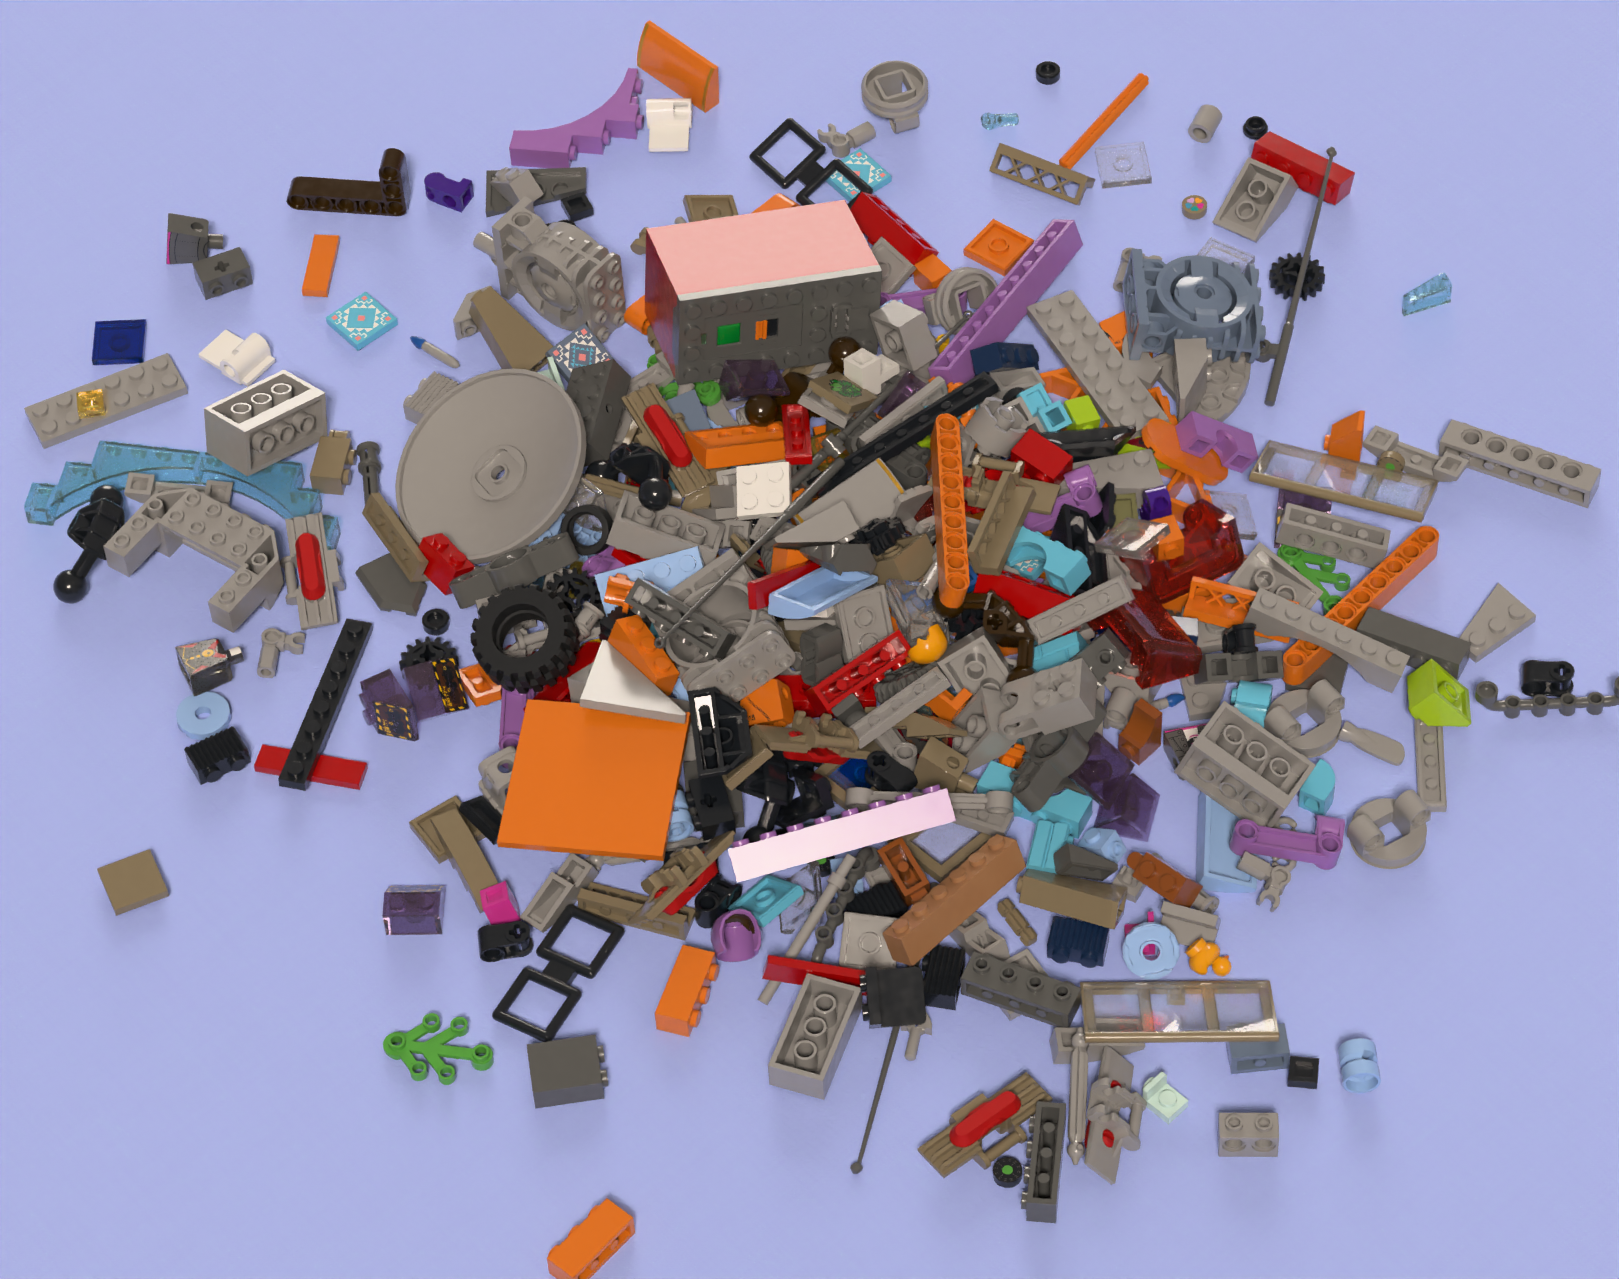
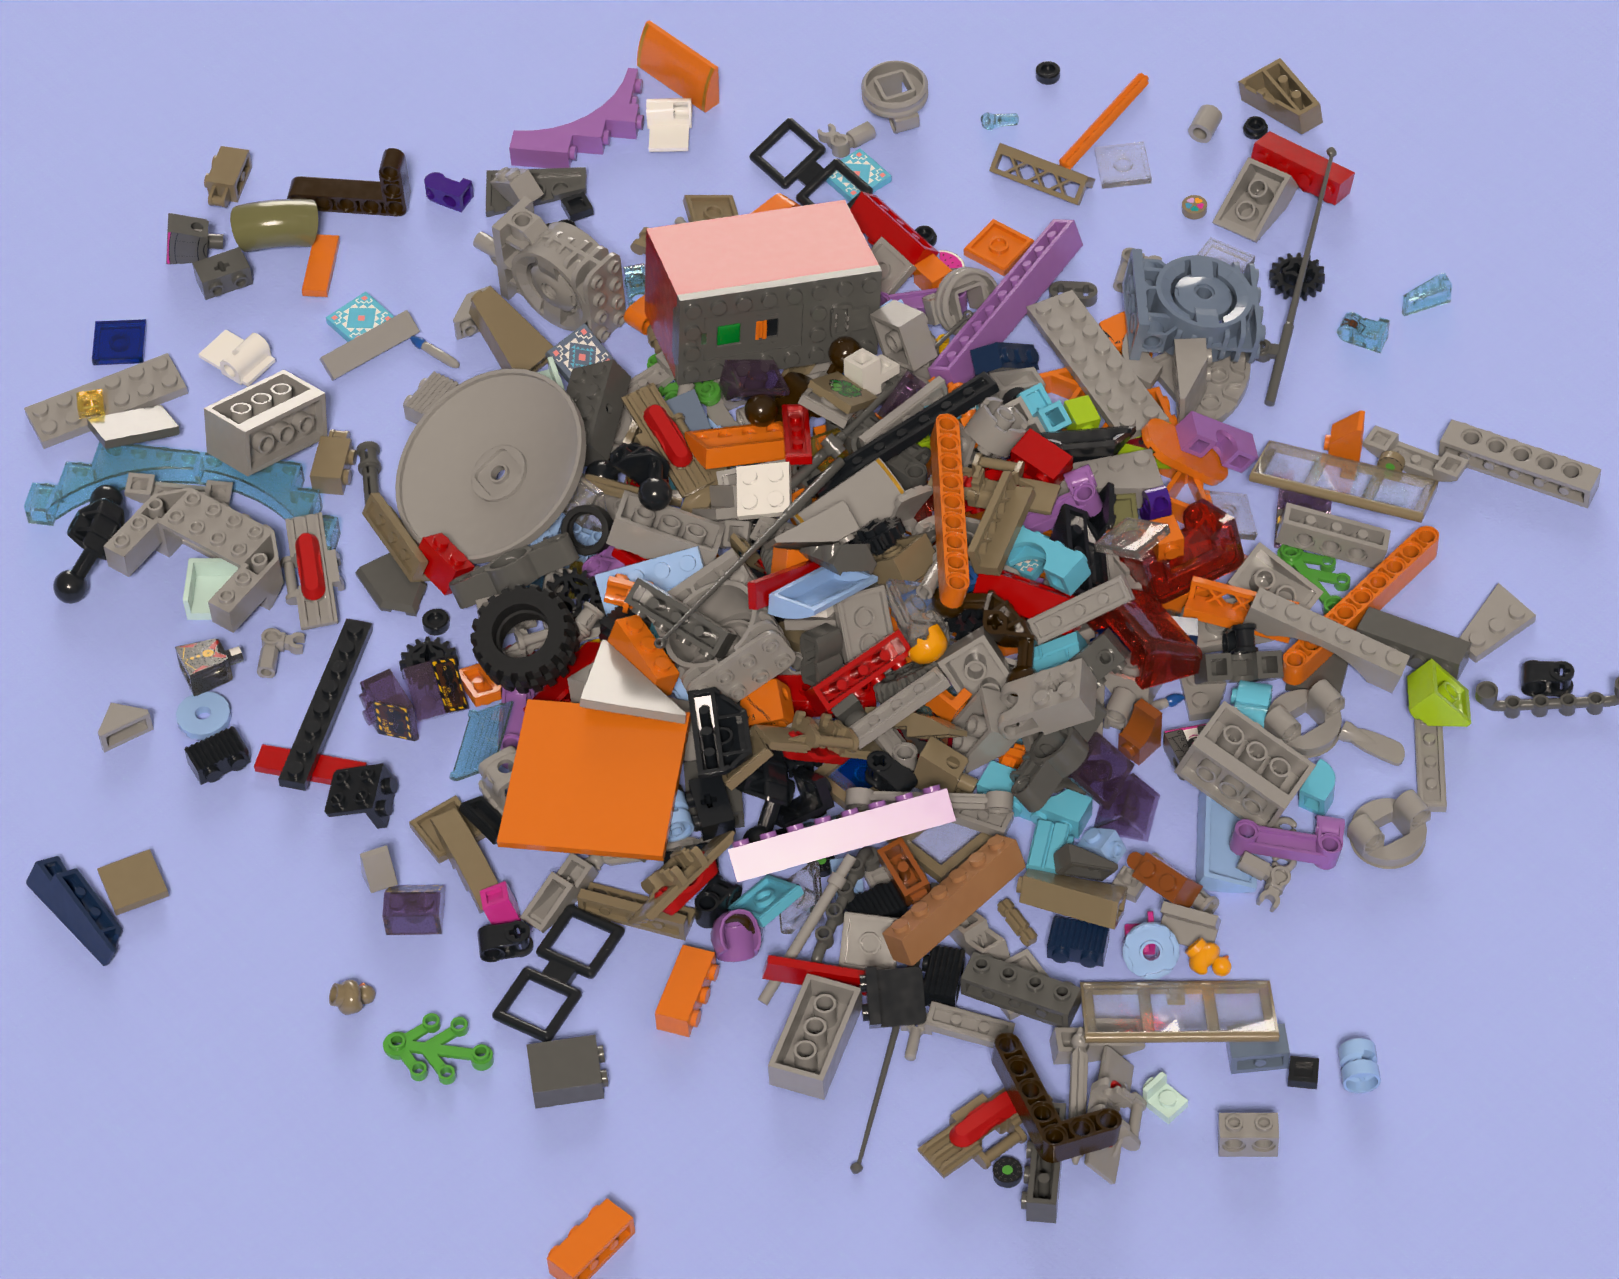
(75, 906): none -> dark blue wedge
(122, 725): none -> light grey slope
(133, 426): none -> tile
(202, 582): none -> light aqua panel
(227, 176): none -> dark tan brick
(275, 224): none -> olive brick
(350, 996): none -> dark tan animal
(362, 790): none -> black bracket
(369, 345): none -> light grey tile
(378, 869): none -> light grey slope
(481, 739): none -> clear light blue piece
(634, 281): none -> clear light blue leg
(927, 233): none -> black plate
(951, 259): none -> dark pink tile
(965, 1024): none -> light grey tile
(1021, 1081): none -> dark brown beam
(1079, 289): none -> dark grey beam
(1281, 96): none -> dark tan wedge
(1364, 331): none -> clear light blue leg

